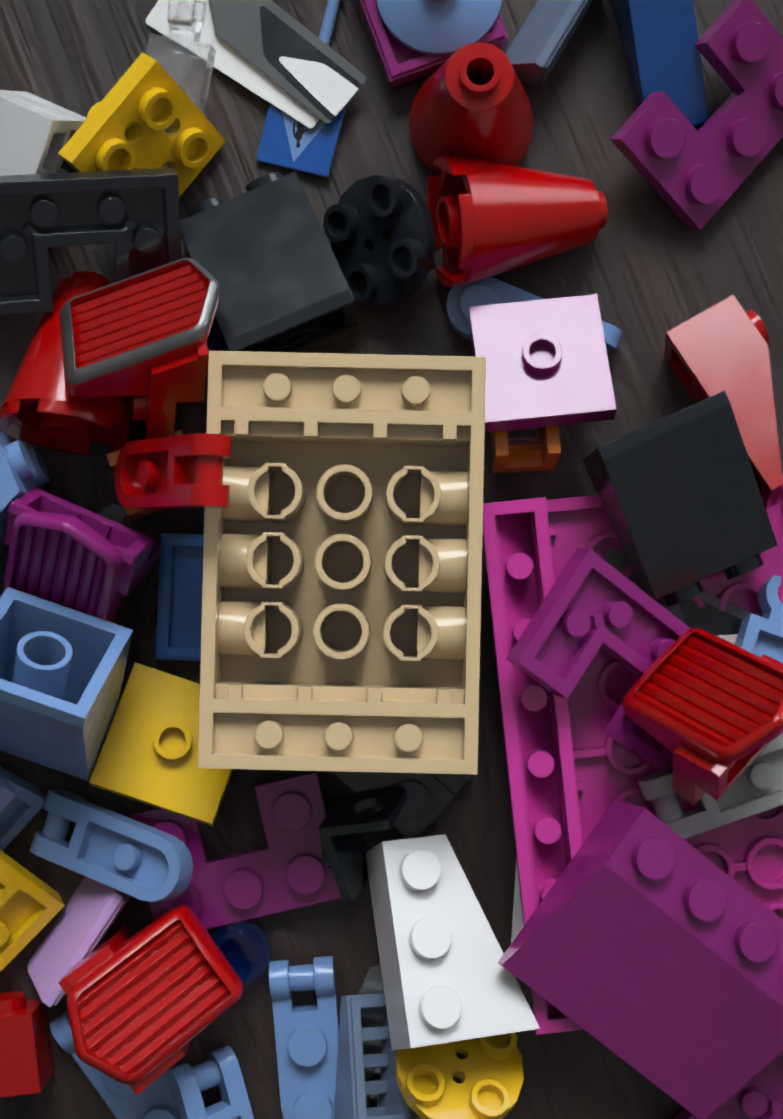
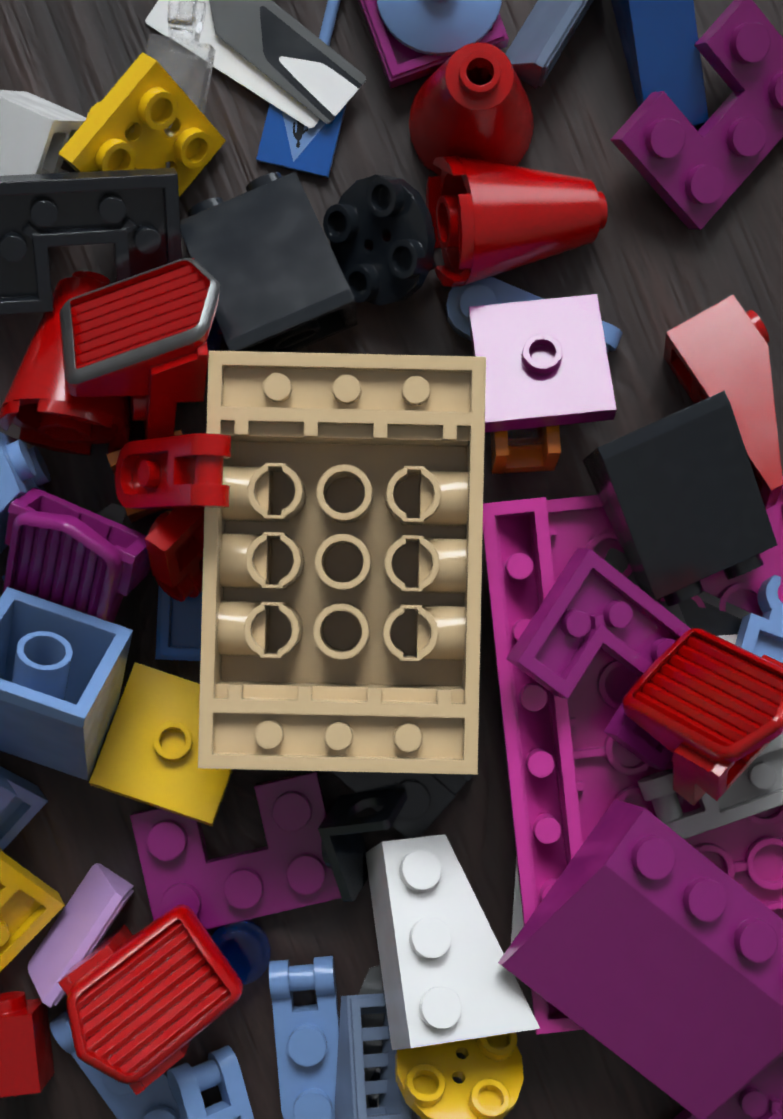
(113, 848): medium blue plate -> none
(176, 552): none -> red plate

